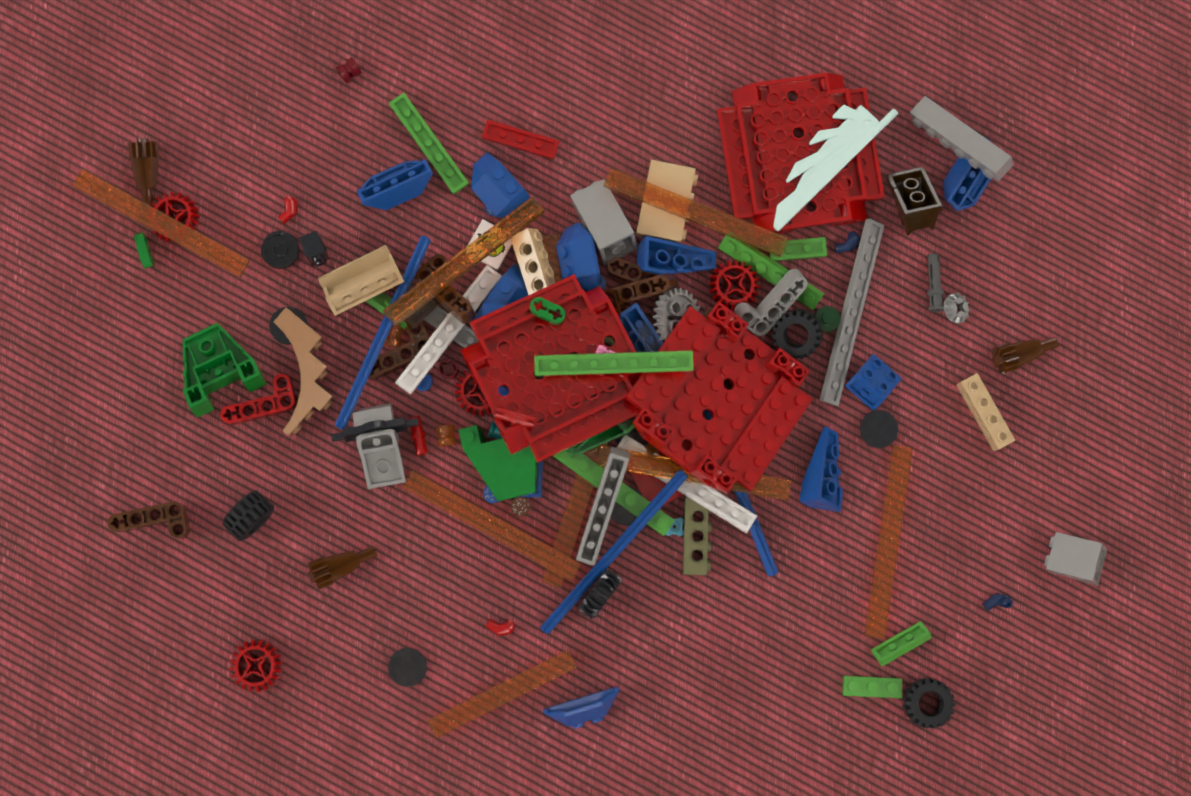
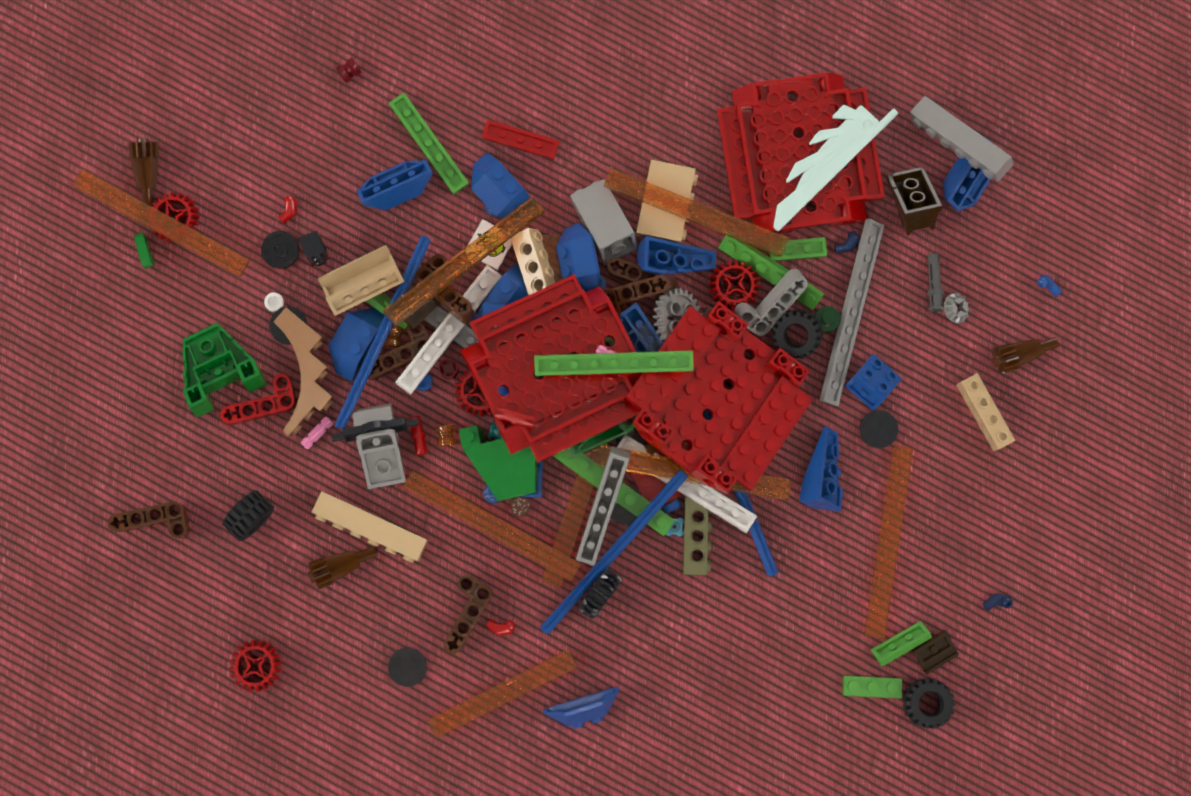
(274, 302): none -> white tile
(316, 432): none -> bright pink axle
(353, 341): none -> blue wedge
(370, 526): none -> tan brick
(465, 617): none -> reddish brown beam
(545, 315): green beam -> none
(671, 507): none -> blue tile
(935, 652): none -> dark brown plate
(1046, 281): none -> blue arm
(1076, 558): light grey slope -> none

